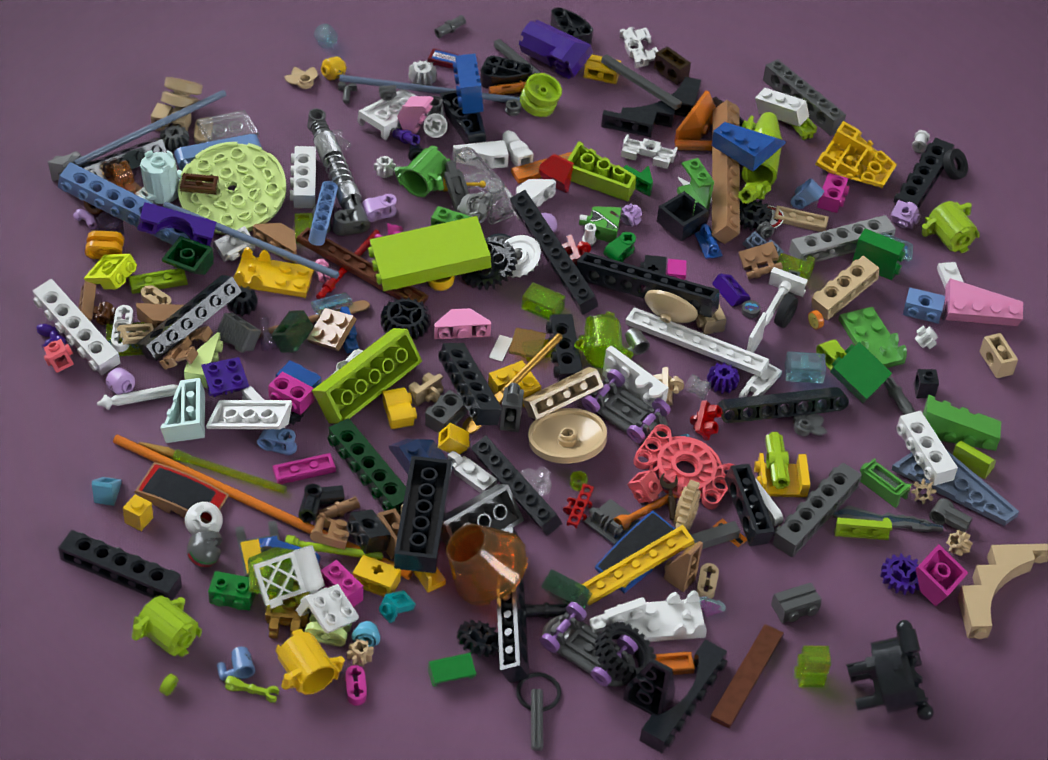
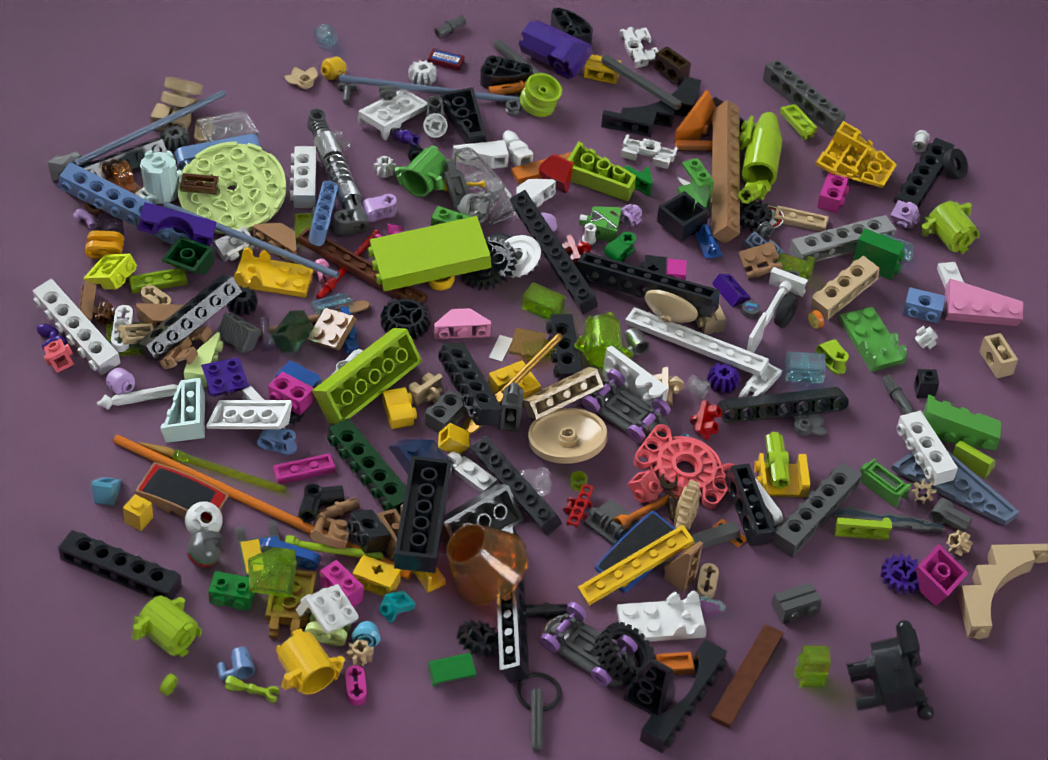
(306, 571): white piece -> none
(414, 112): bright pink slope -> none
(469, 83): blue wedge -> none
(565, 589): clear green brick -> none
(621, 613): white hinge -> none
(745, 145): blue wedge -> none
(783, 106): white brick -> none
(806, 194): medium blue piece -> none
(860, 371): green brick -> none

